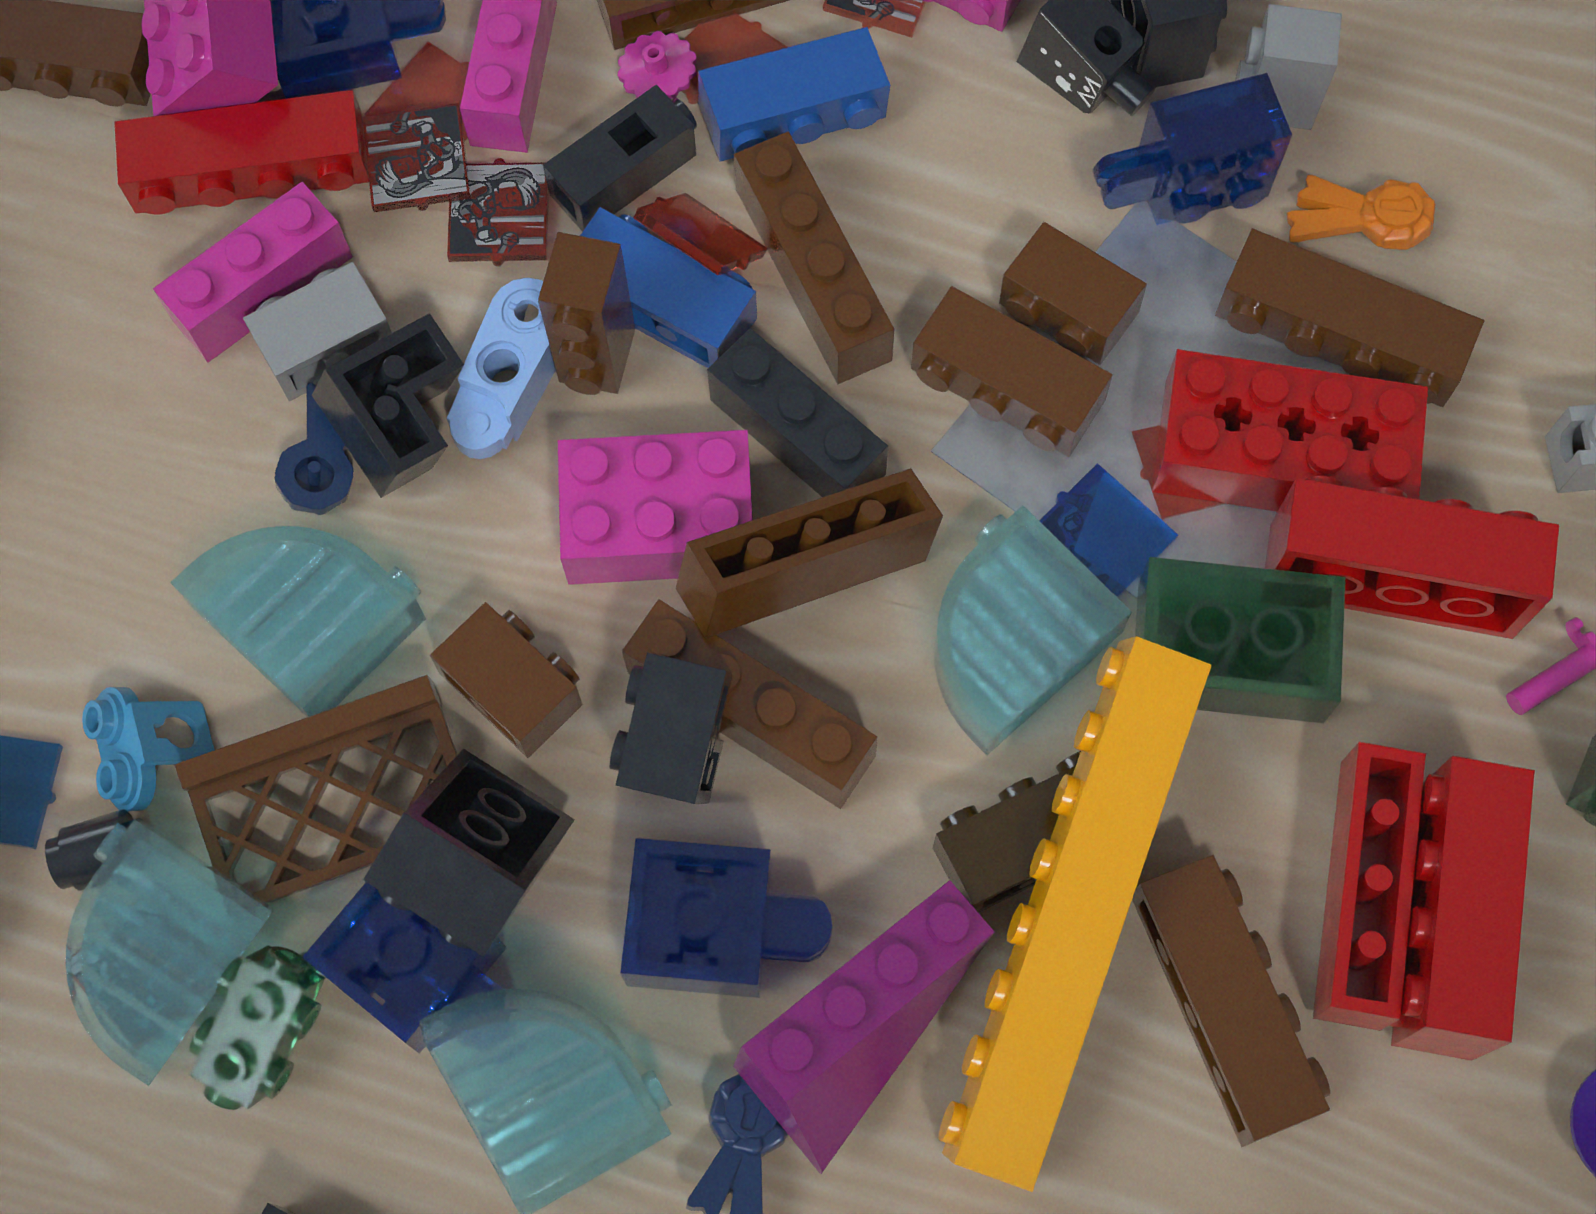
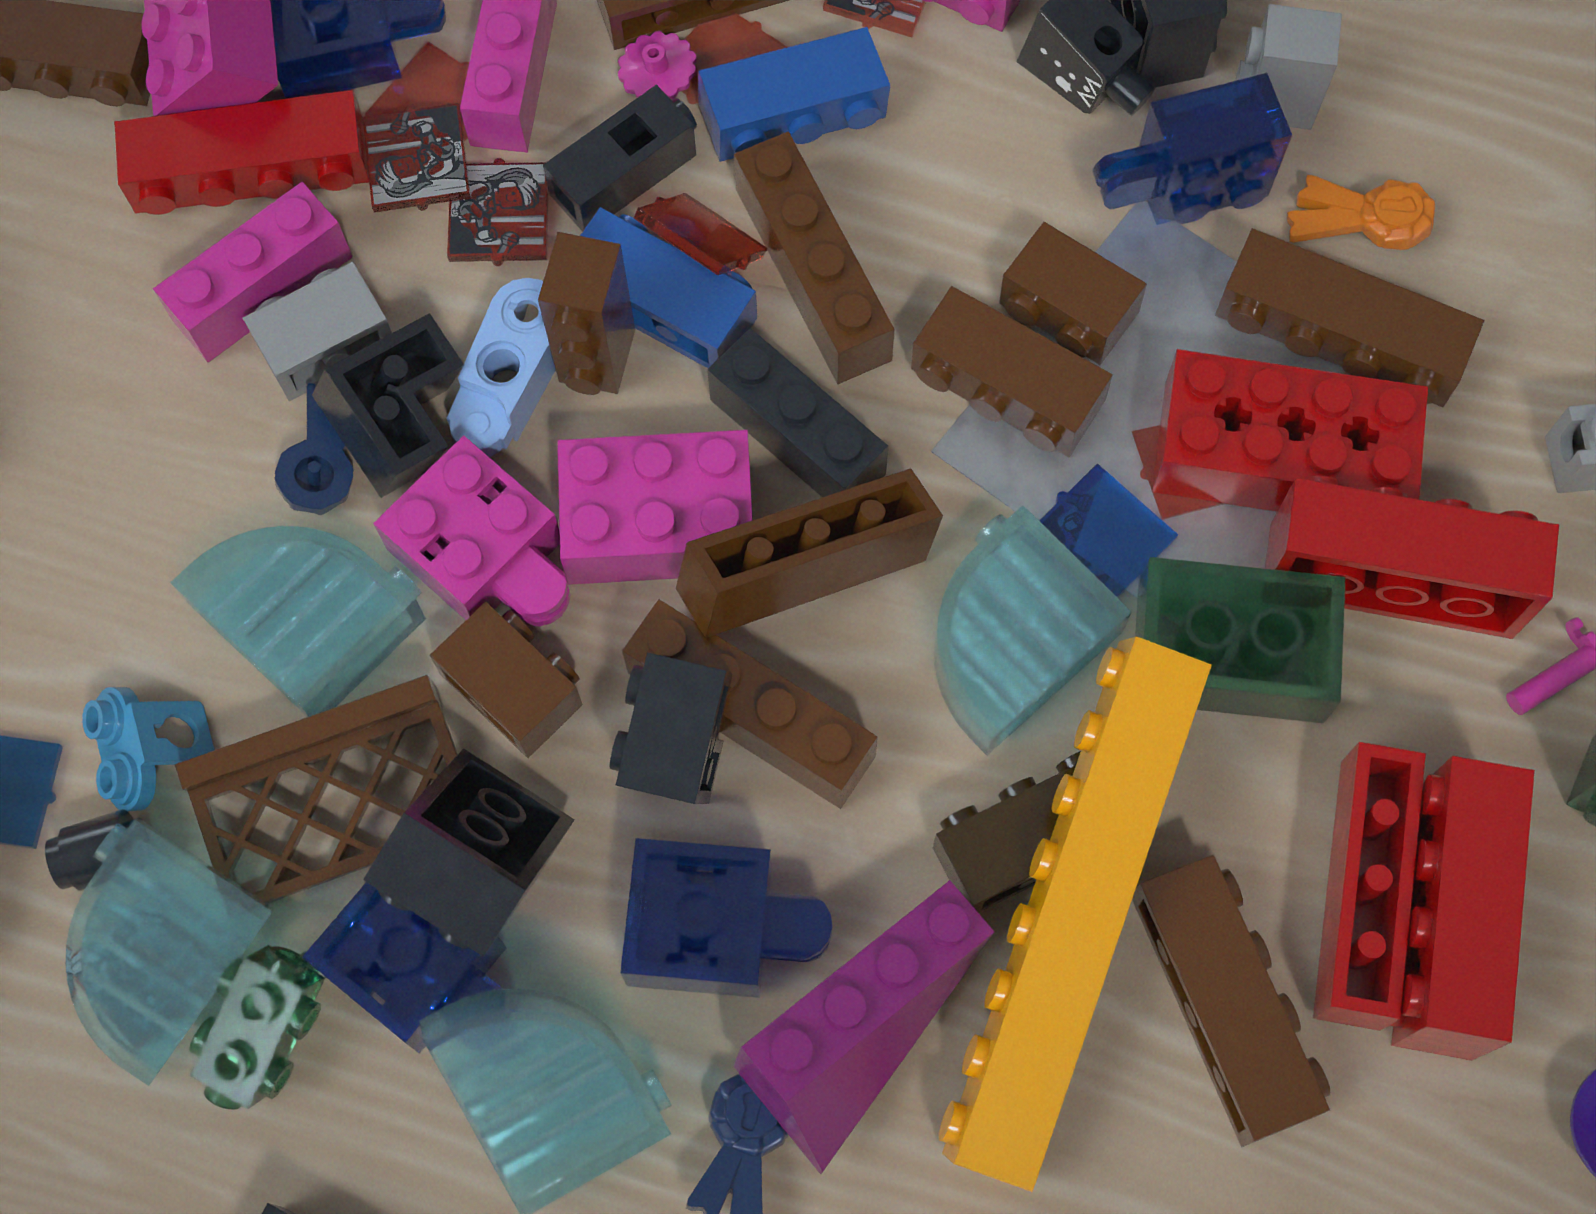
(483, 538): none -> dark pink brick

